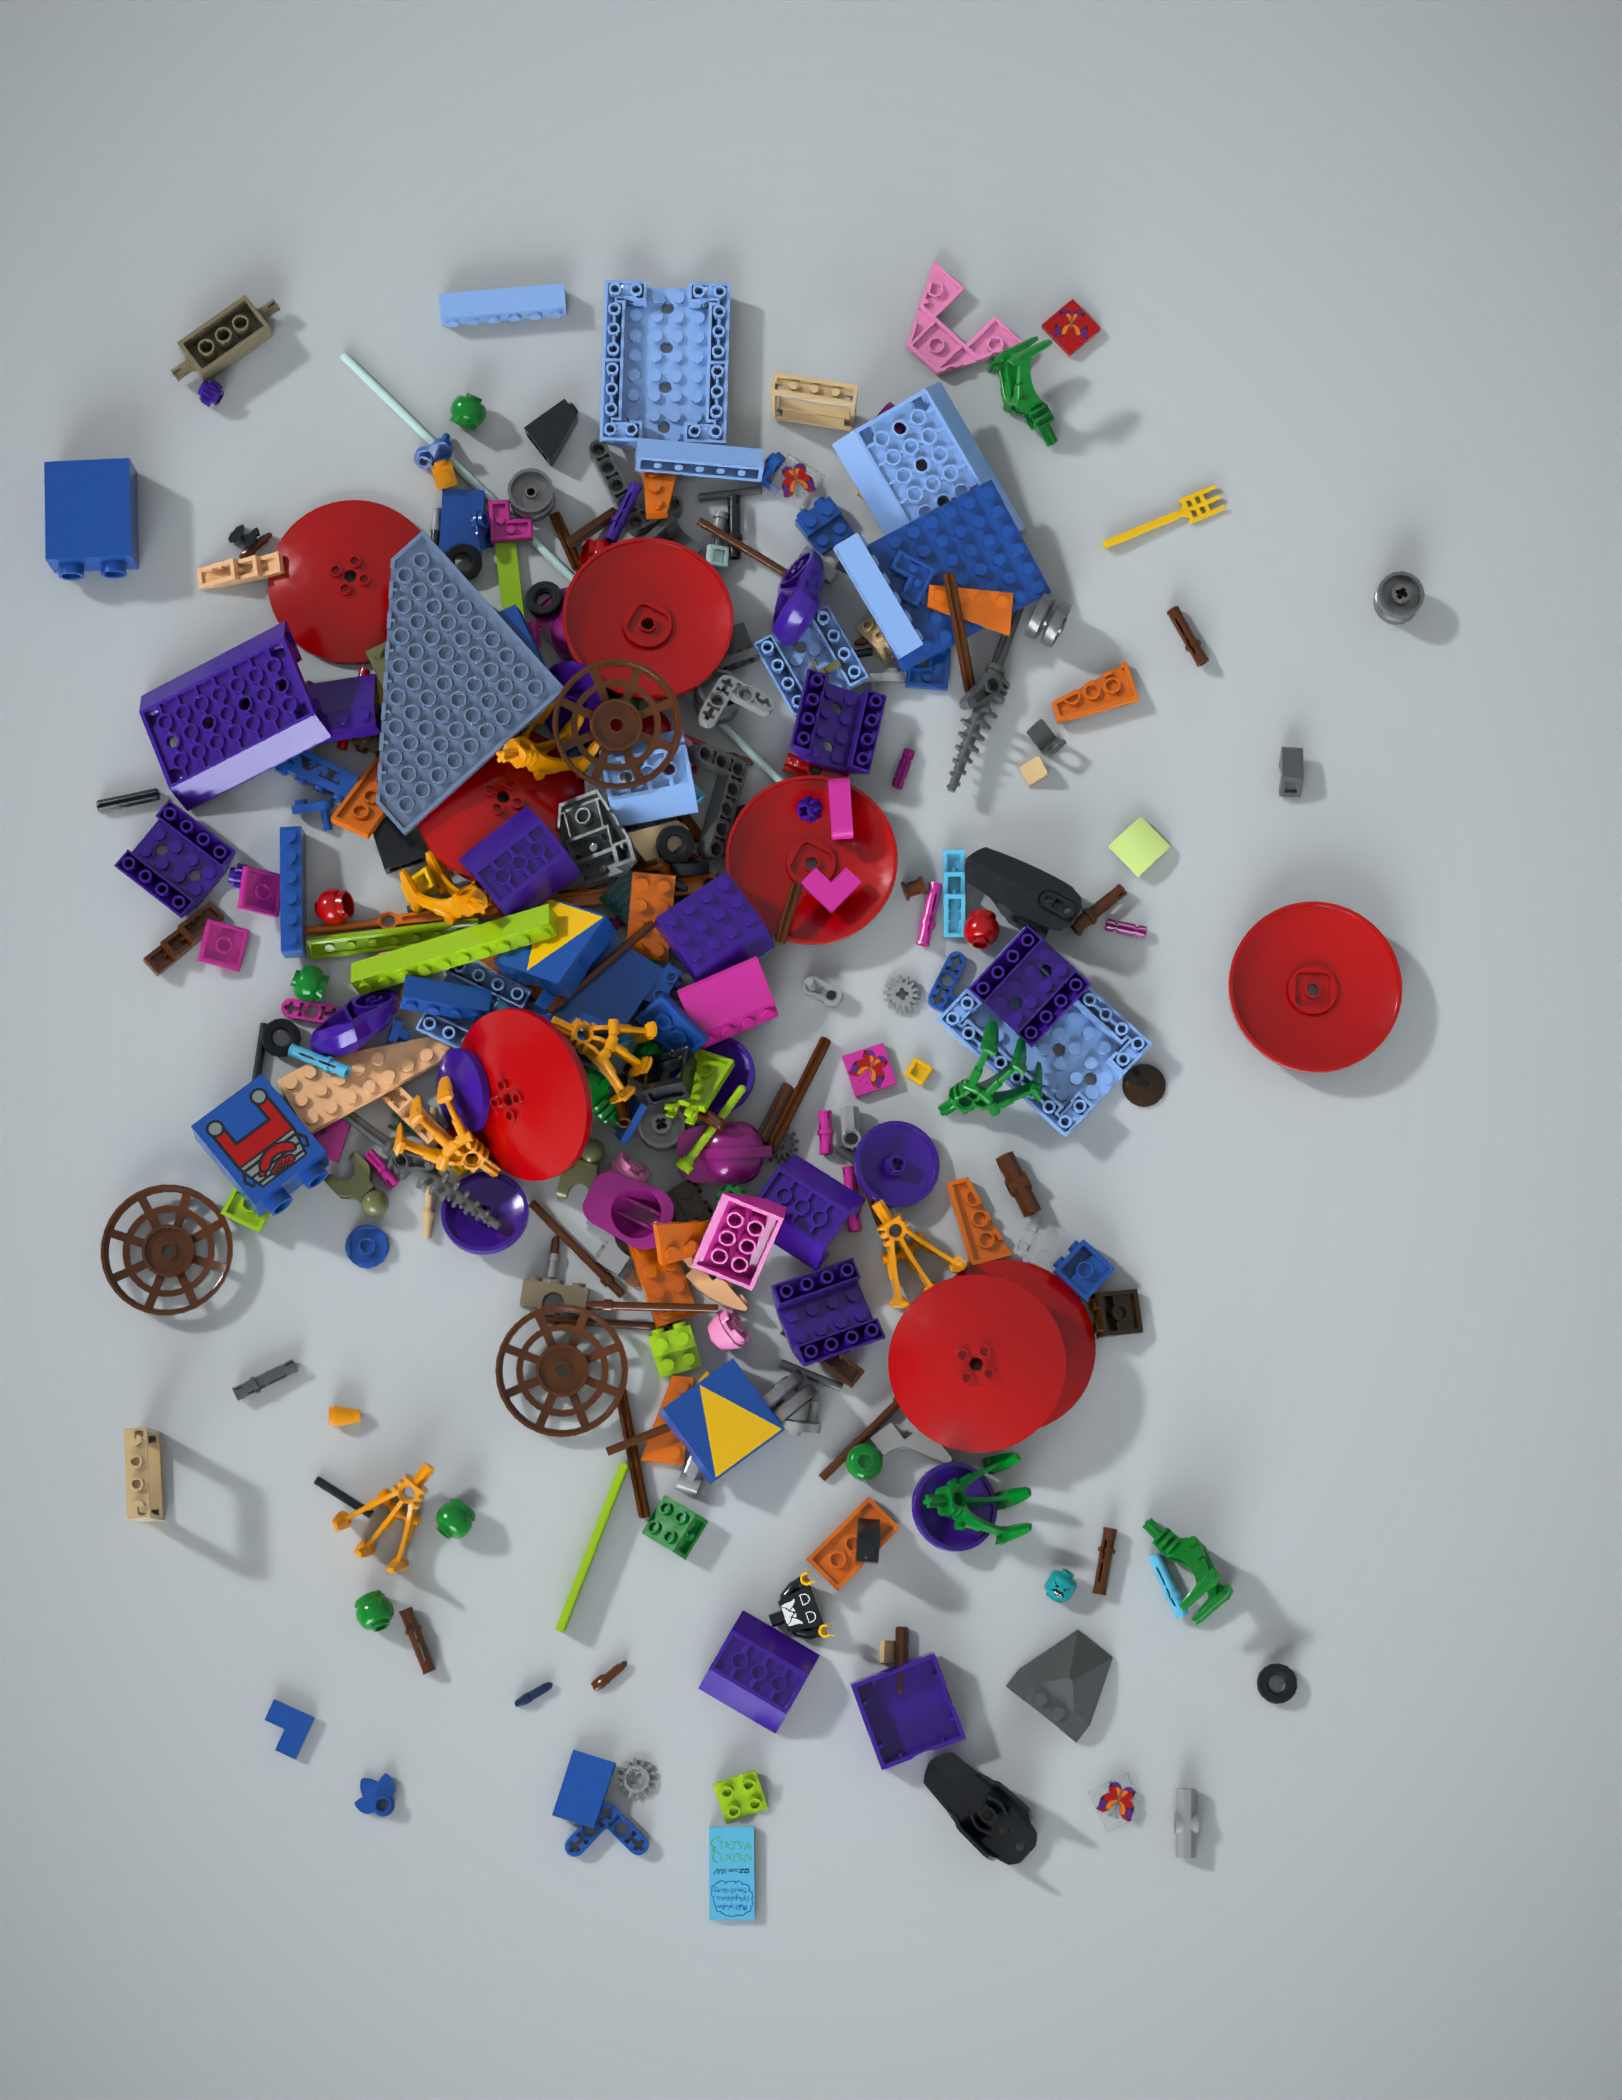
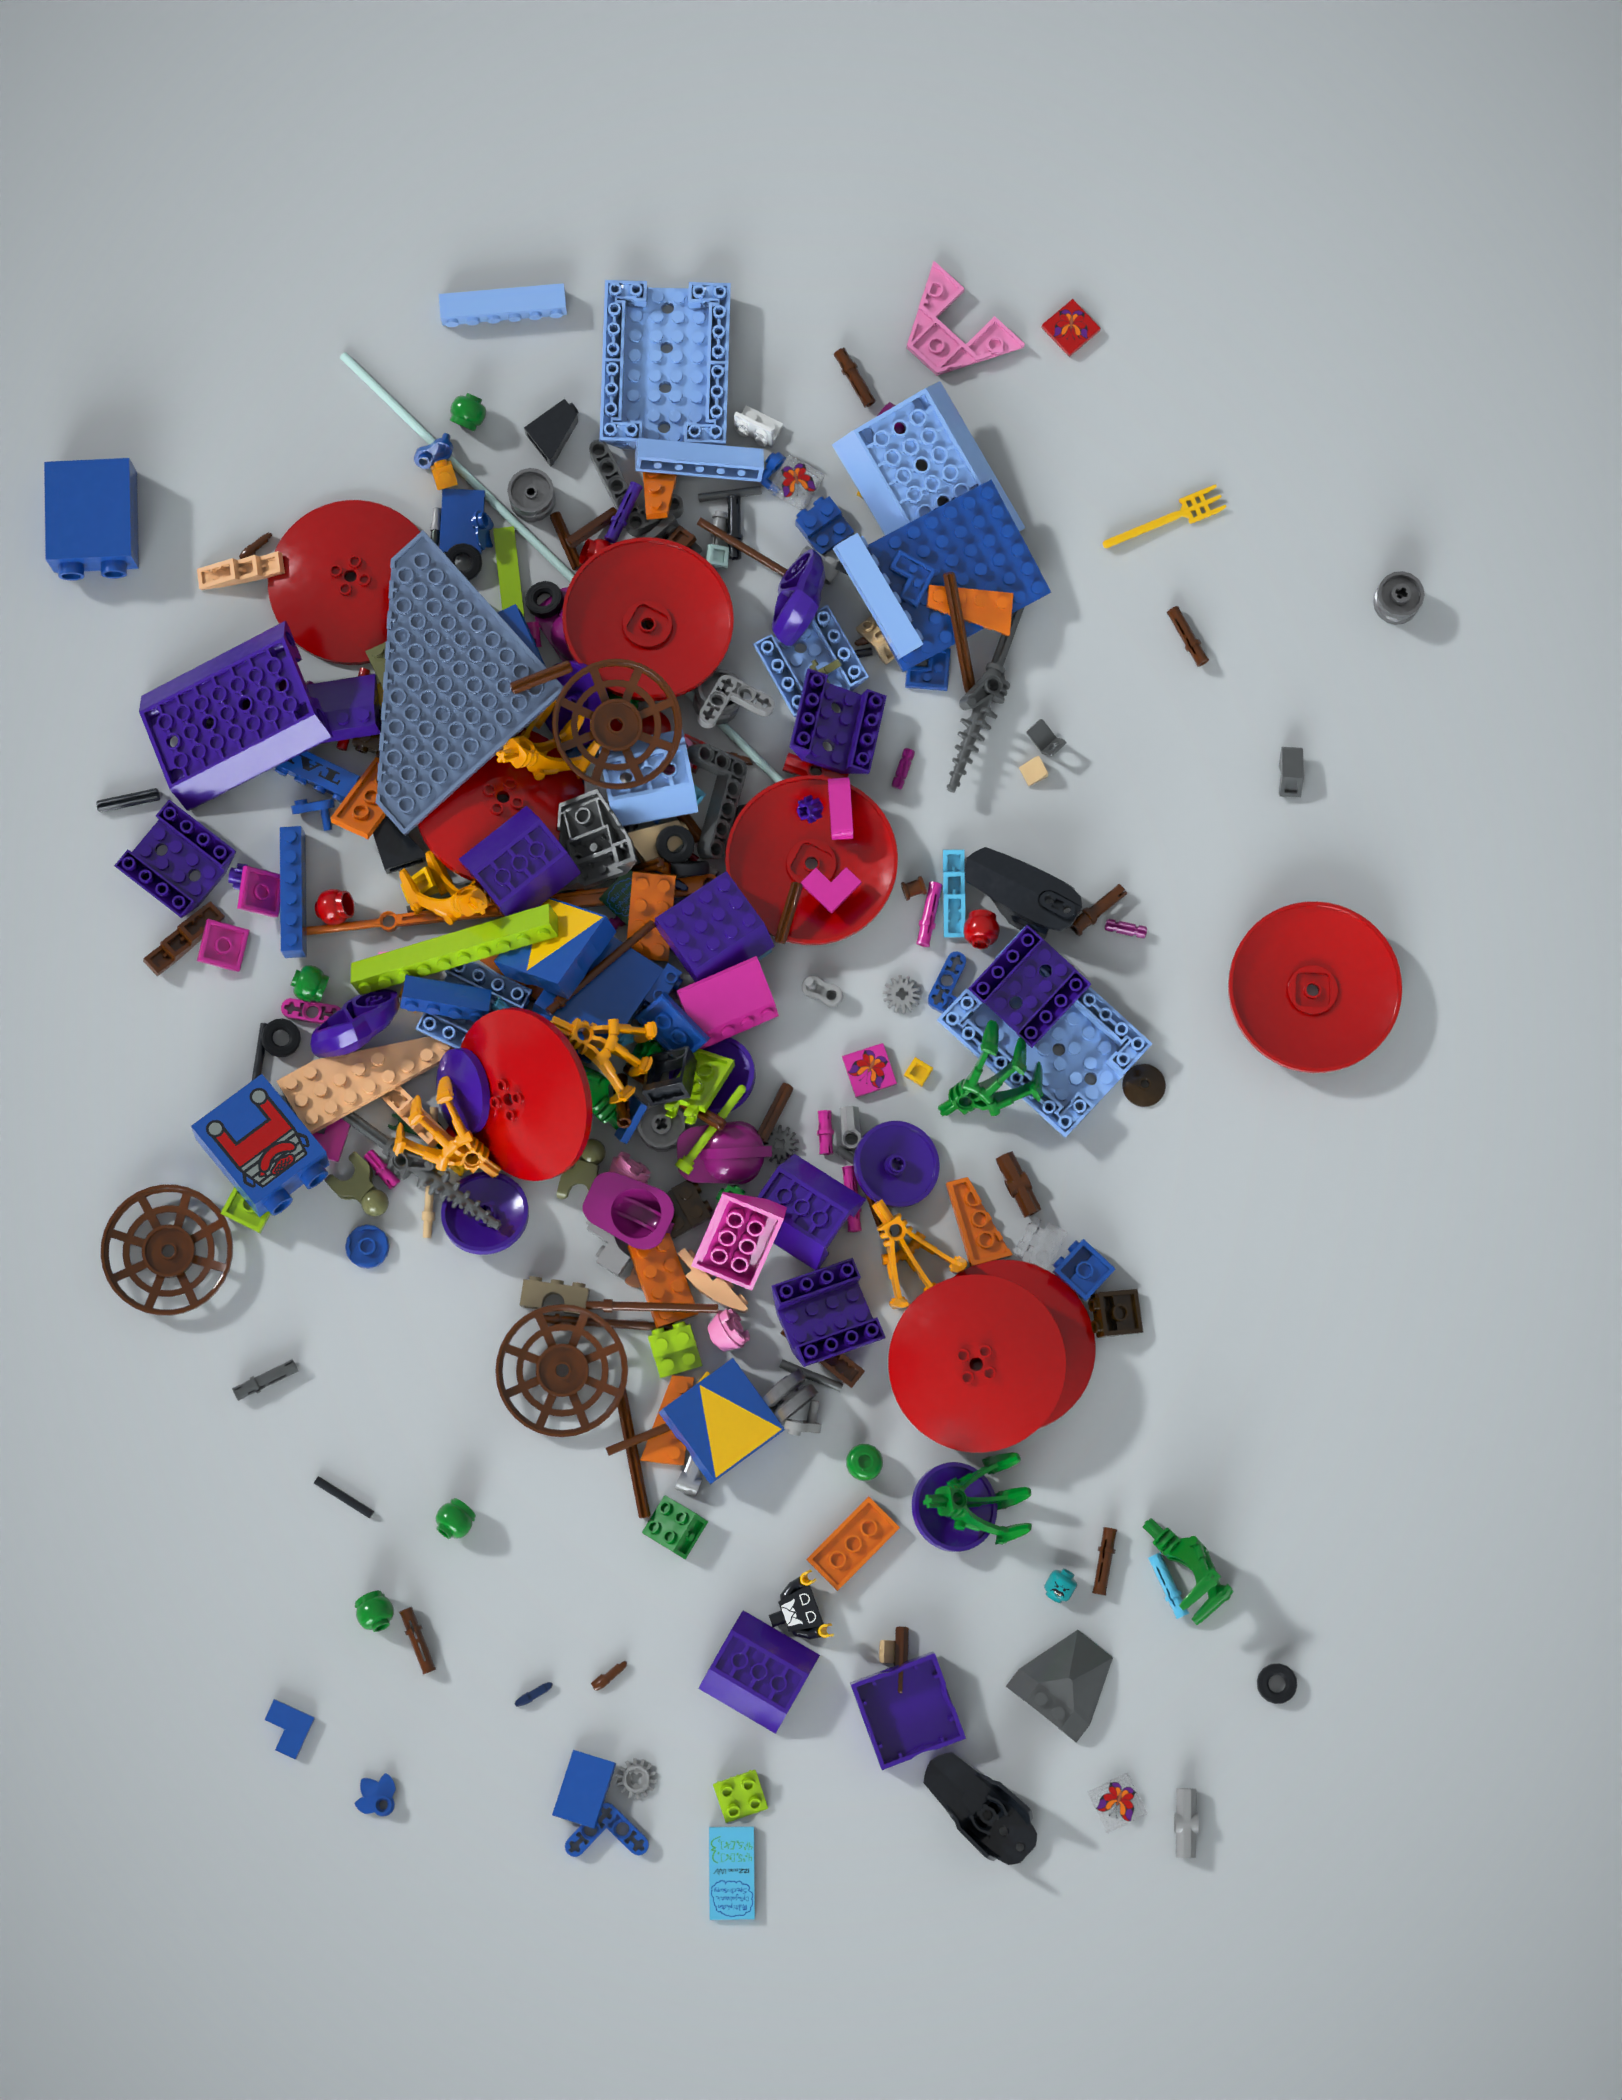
(143, 1474): tan window -> none
(210, 393): dark purple gear -> none
(225, 339): dark tan brick -> none
(248, 540): black piece -> none
(298, 1052): medium azure pin -> none
(342, 1415): light orange cone -> none
(366, 1548): light orange piece -> none
(380, 939): lime tile -> none
(396, 1032): blue tile -> none
(503, 528): dark pink tile -> none
(541, 677): none -> reddish brown axle
(553, 1257): light grey piece -> none
(592, 1547): lime tile -> none
(606, 1278): reddish brown bar -> none
(678, 1239): orange wing -> none
(682, 537): none -> reddish brown plate
(740, 650): dark grey bracket -> none
(757, 426): none -> white bracket
(798, 1093): reddish brown axle -> none
(816, 391): tan window -> none
(841, 1458): reddish brown bar -> none
(853, 375): none -> reddish brown pin
(867, 1541): black slope -> none
(891, 1438): light grey arch -> none
(893, 675): light grey piece -> none
(1017, 388): green piece -> none
(1051, 621): flat silver wheel -> none
(1103, 694): orange wing -> none
(1139, 846): yellowish green slope -> none

